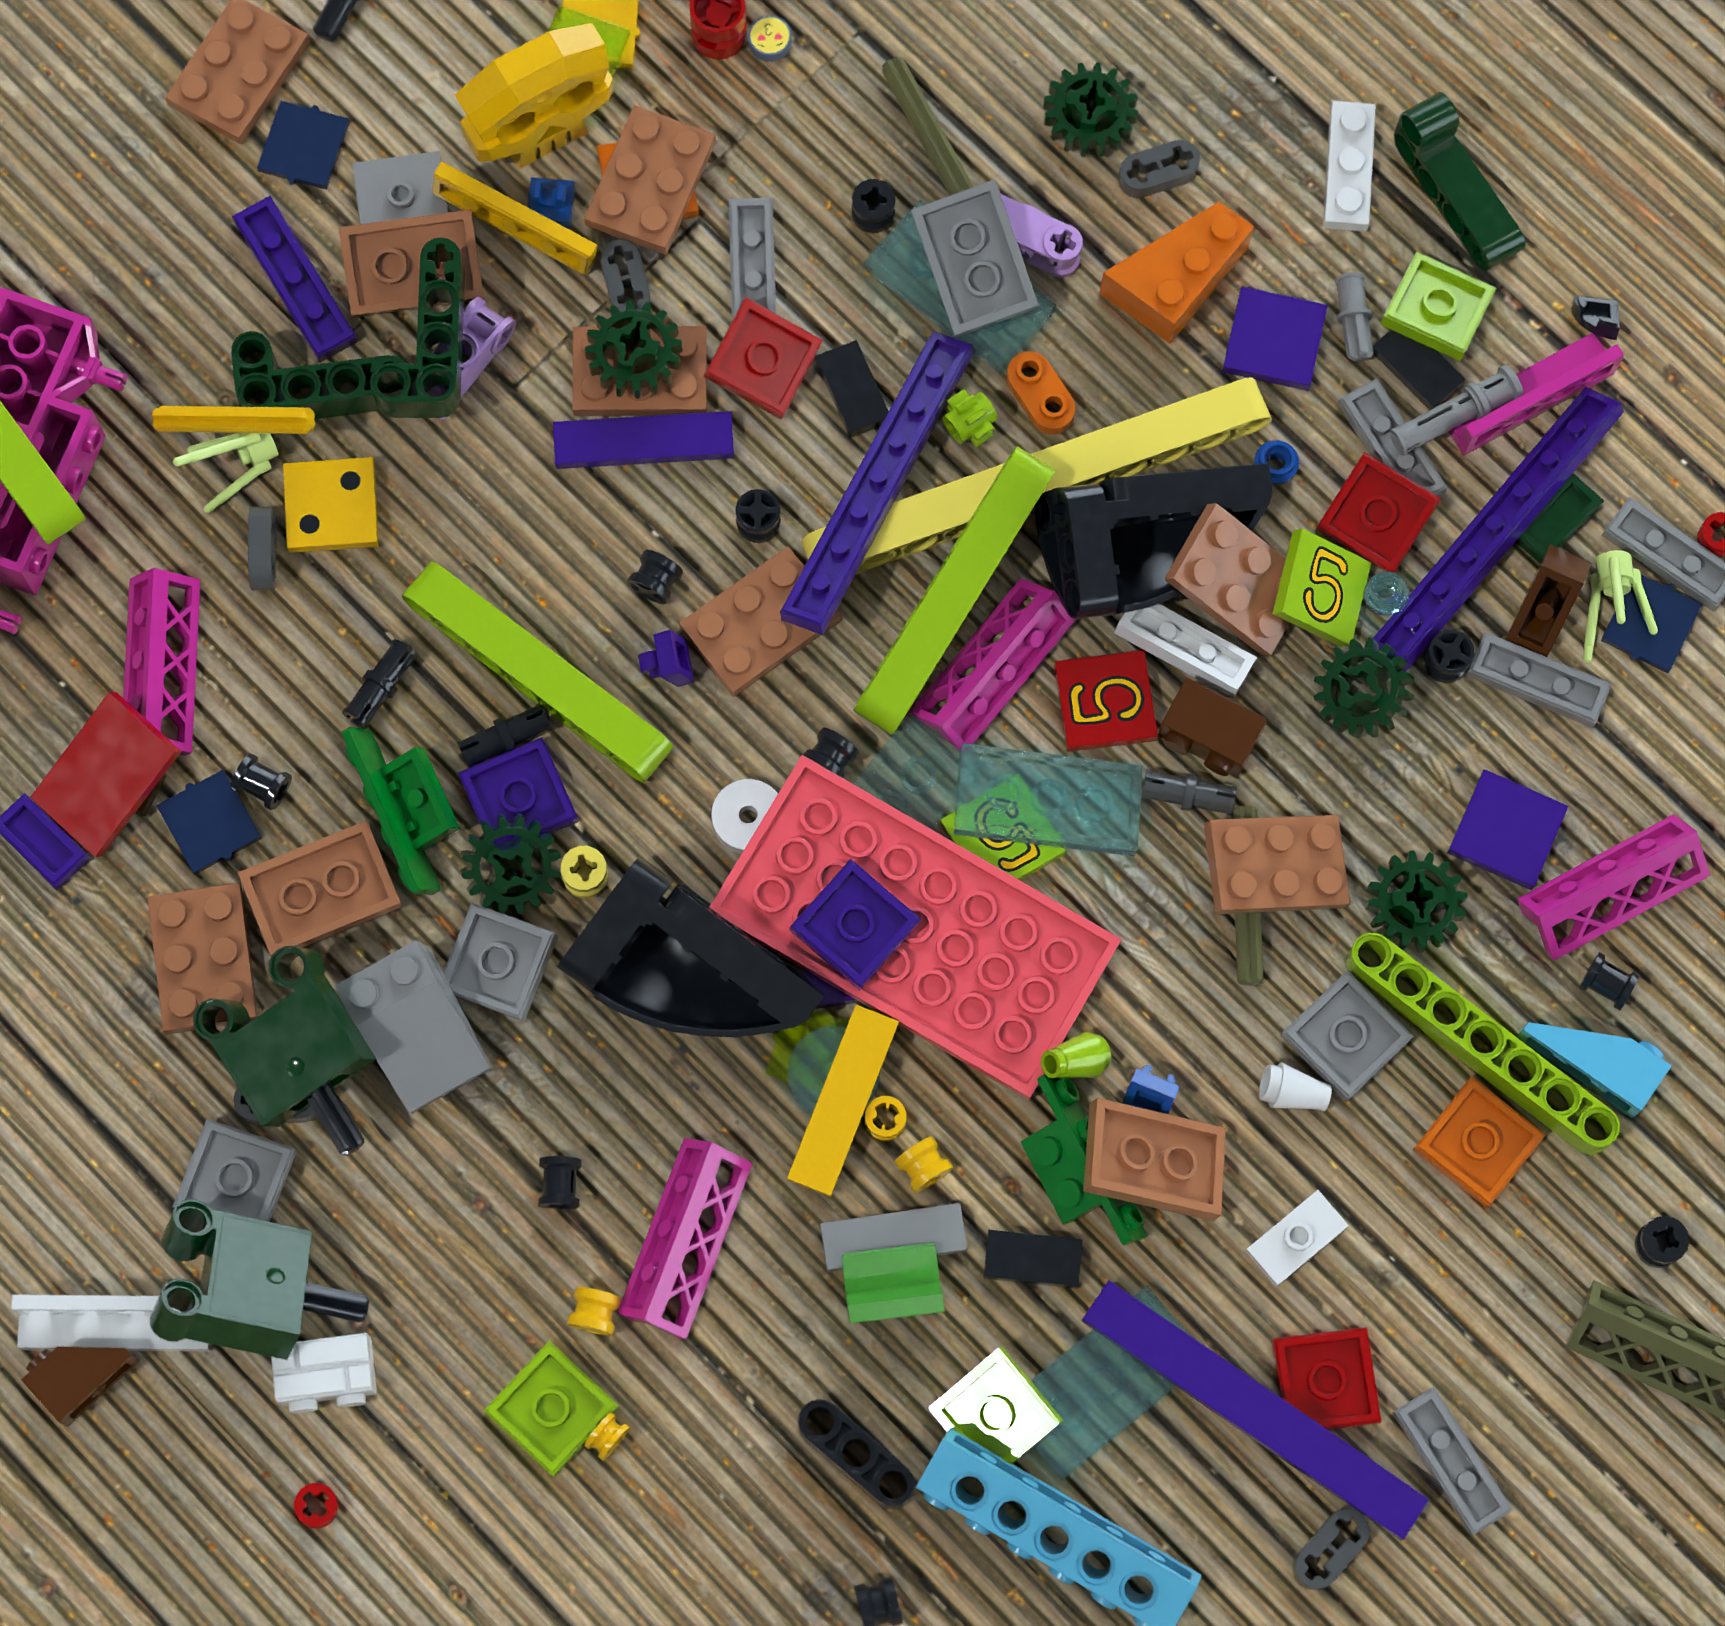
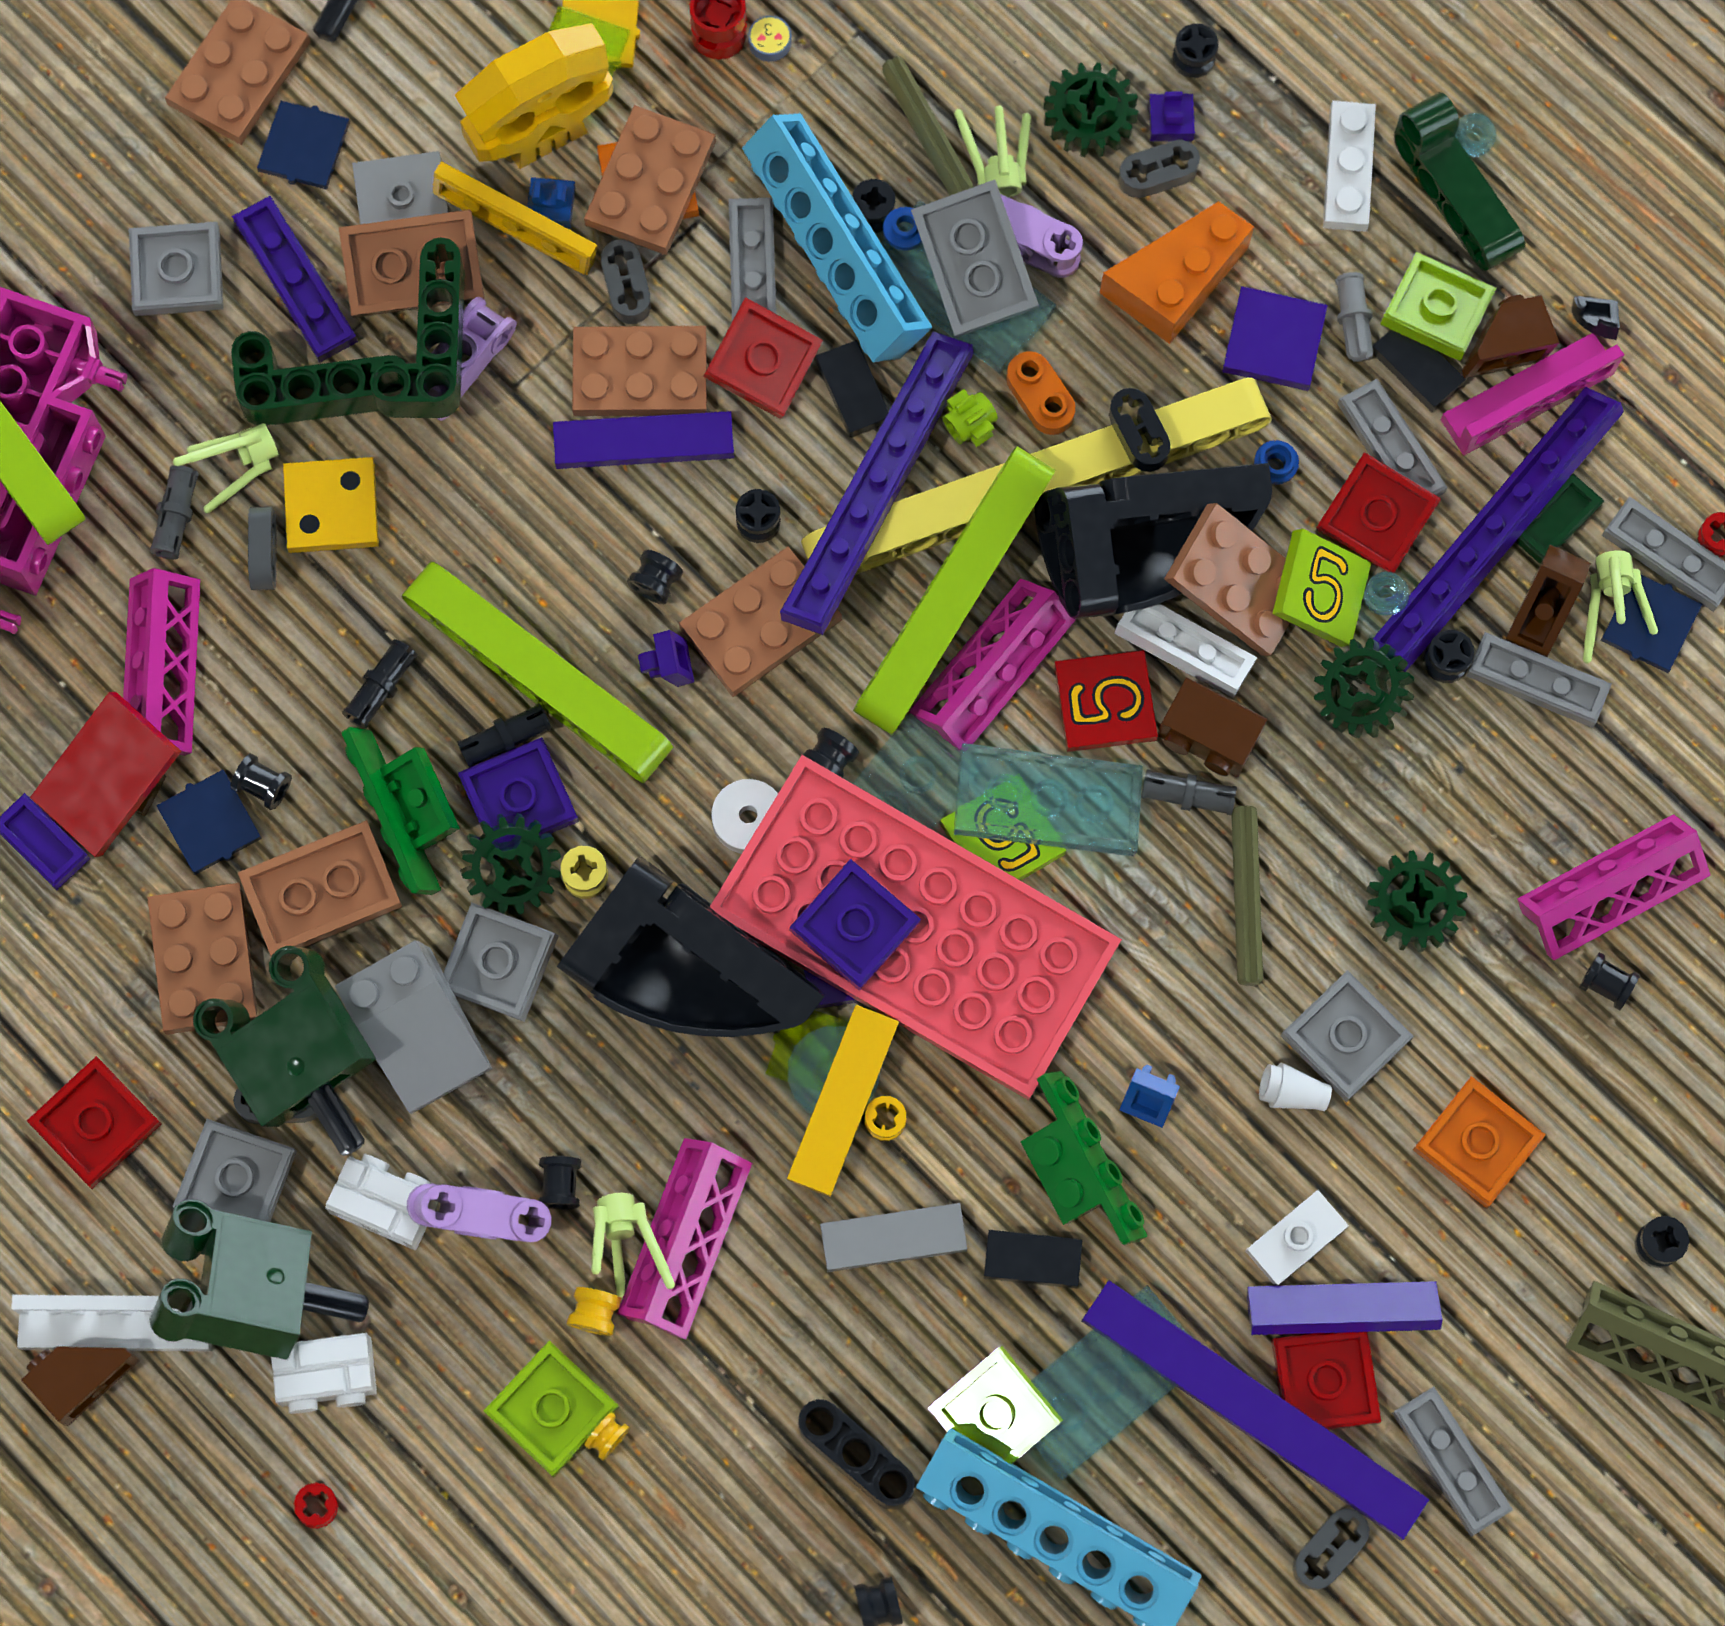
(94, 1122): none -> red tile
(174, 512): none -> dark grey pin
(175, 268): none -> light grey plate
(234, 419): yellow axle -> none
(377, 1200): none -> white brick
(479, 1212): none -> lavender piece
(617, 1217): none -> yellowish green plant
(620, 335): dark green gear -> none
(836, 237): none -> medium azure brick
(892, 1282): bright green panel -> none
(897, 238): none -> blue plate
(923, 1164): yellow wheel -> none
(1001, 167): none -> yellowish green plant
(1079, 1057): lime cone -> none
(1147, 424): none -> black beam
(1154, 1159): nougat plate -> none
(1171, 116): none -> dark purple tile
(1200, 41): none -> black wheel
(1276, 864): nougat plate -> none
(1344, 1308): none -> tile
(1474, 402): light grey pin -> none
(1480, 125): none -> clear light blue plate
(1505, 1046): lime beam -> none
(1507, 829): dark purple tile -> none
(1513, 337): none -> reddish brown slope
(1607, 1065): medium azure slope -> none

